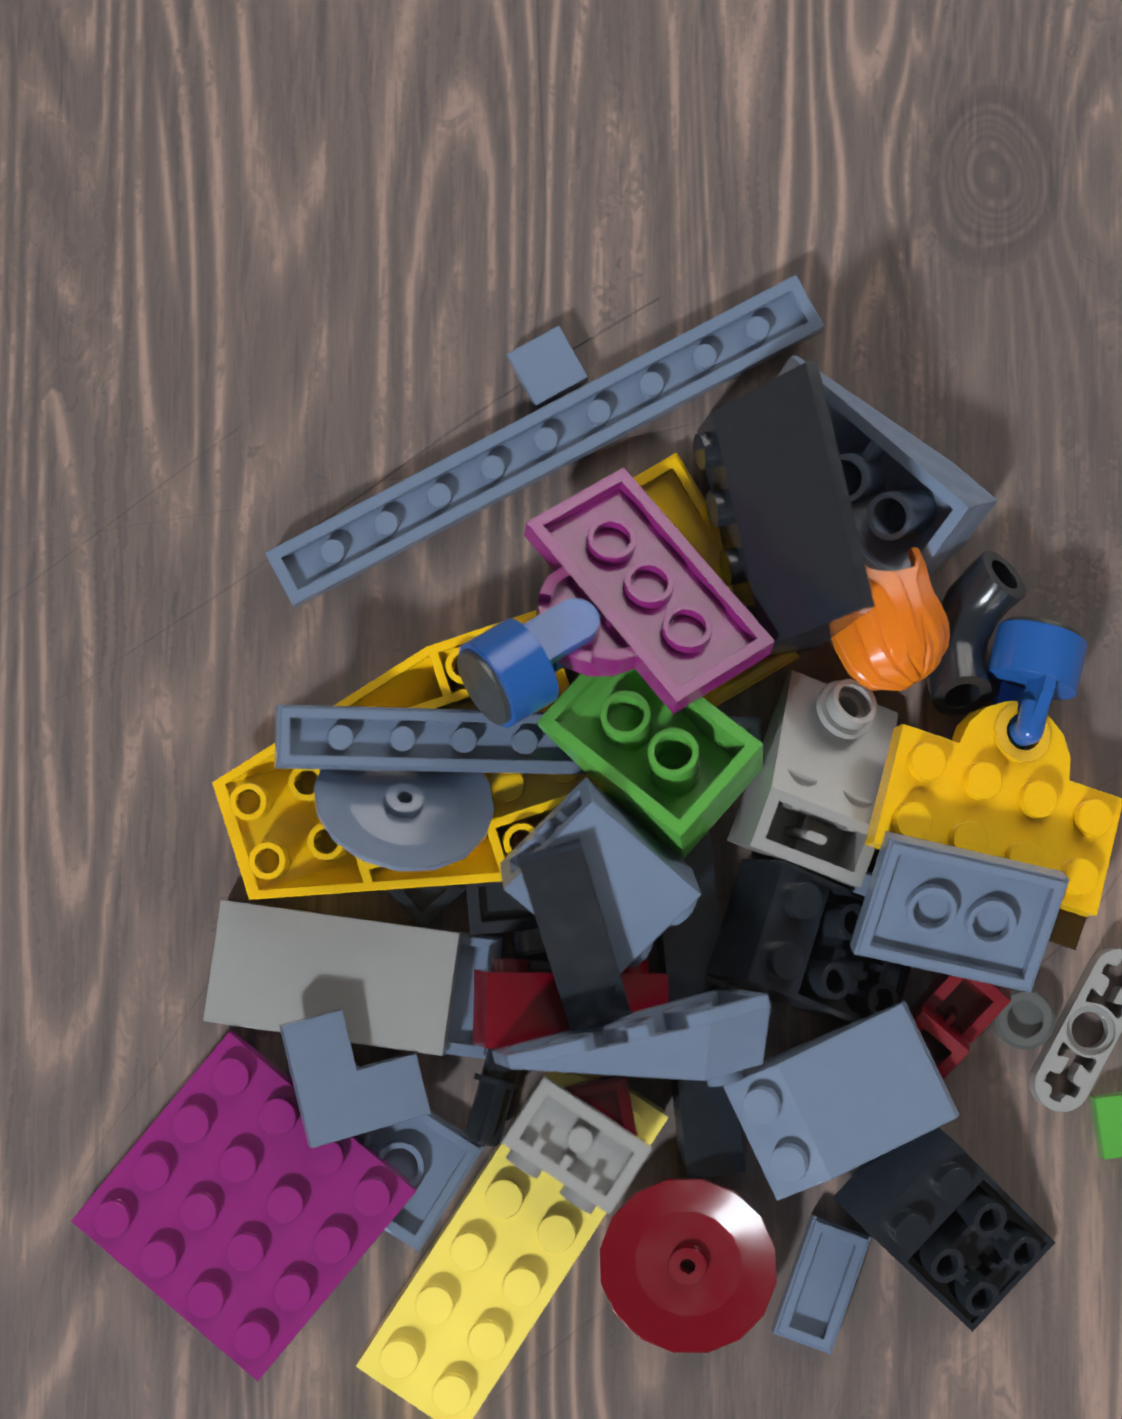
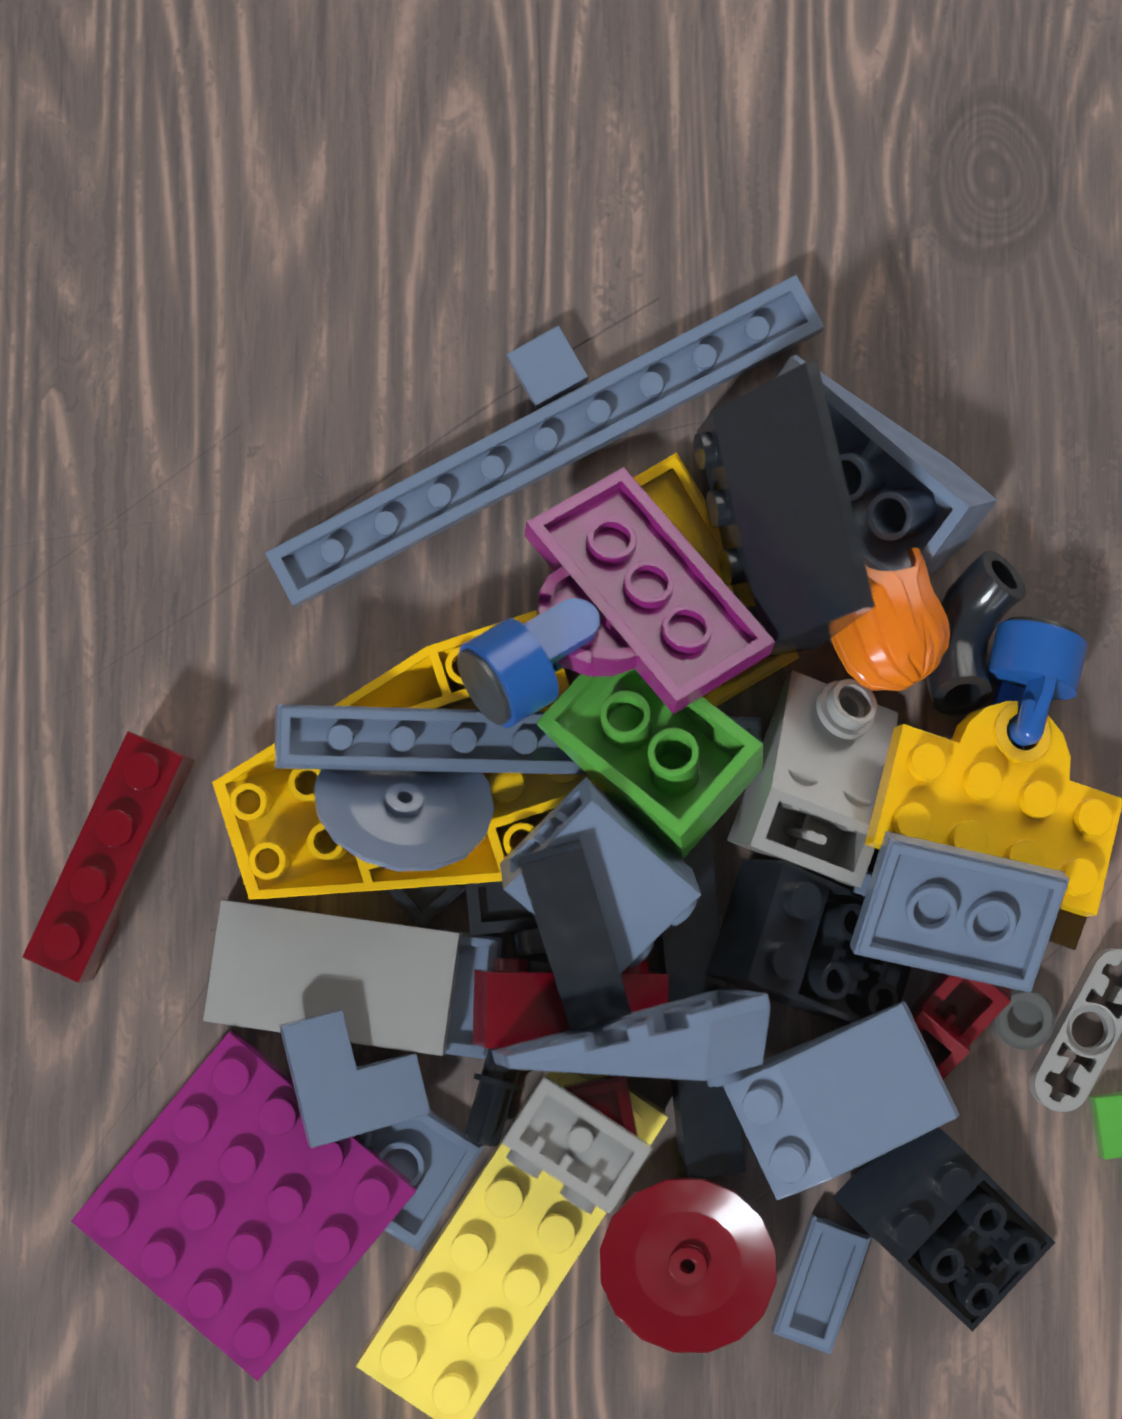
(99, 869): none -> dark red arch

